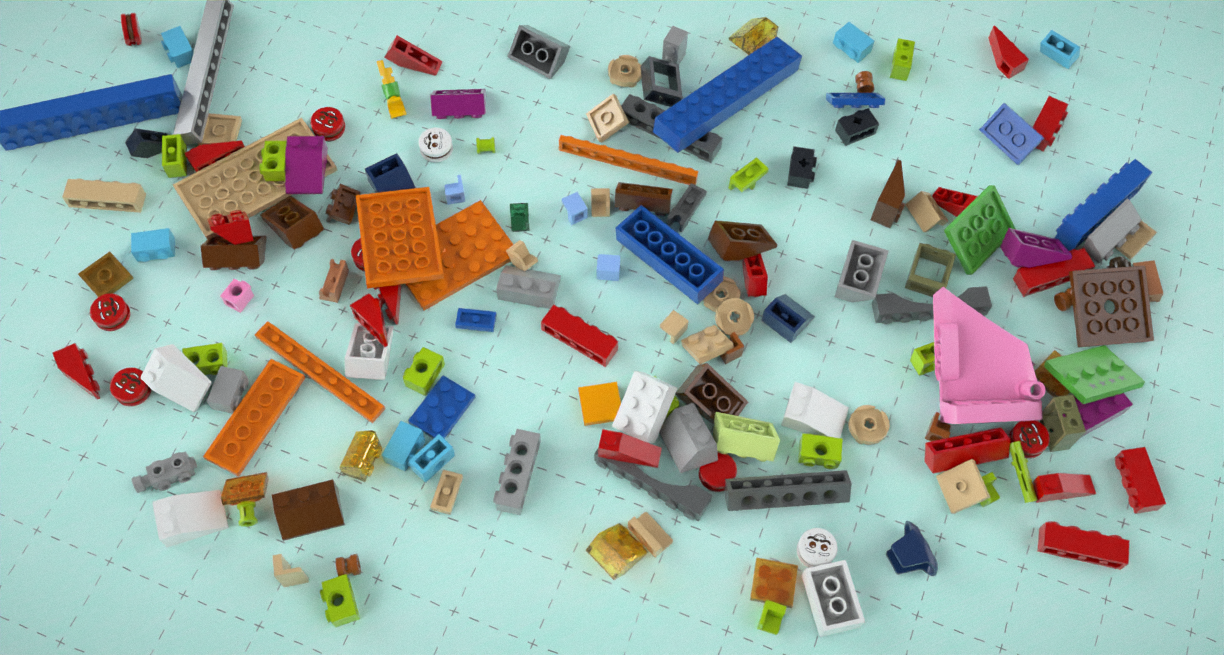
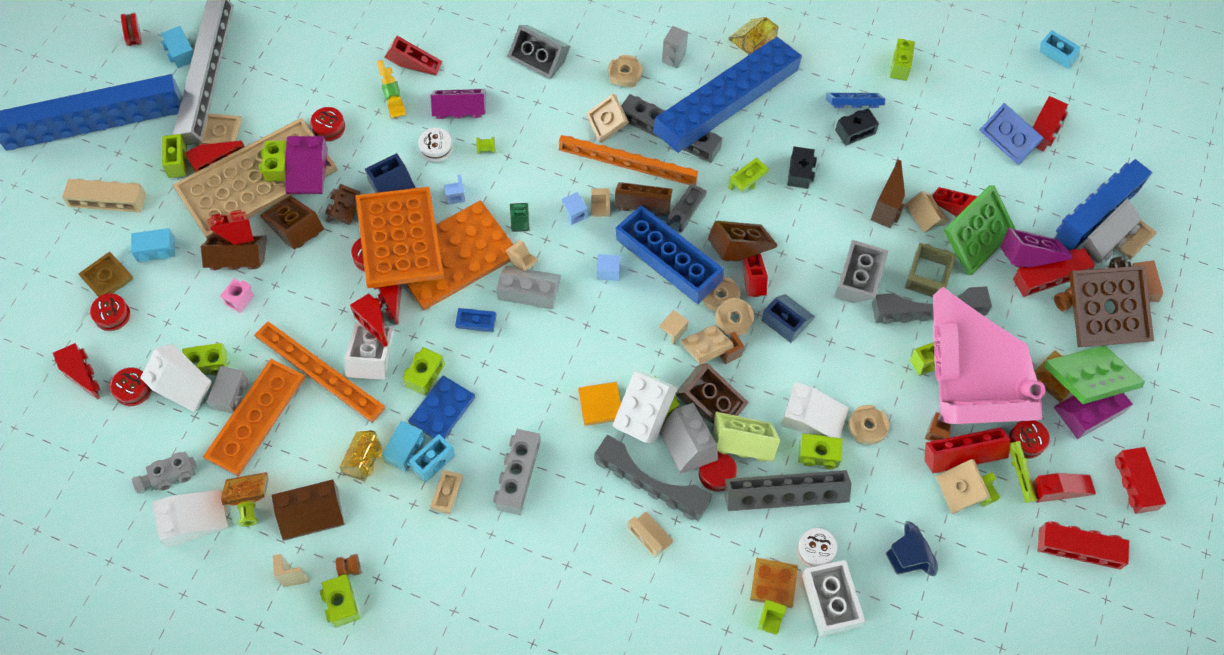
(145, 143): black slope -> none
(334, 281): nougat hinge -> none
(579, 335): red brick -> none
(616, 550): clear yellow slope -> none
(628, 449): slope -> none
(659, 94): black window -> none
(853, 42): medium azure brick -> none
(863, 80): dark orange wheel -> none
(1006, 54): red slope -> none
(1065, 429): olive window -> none

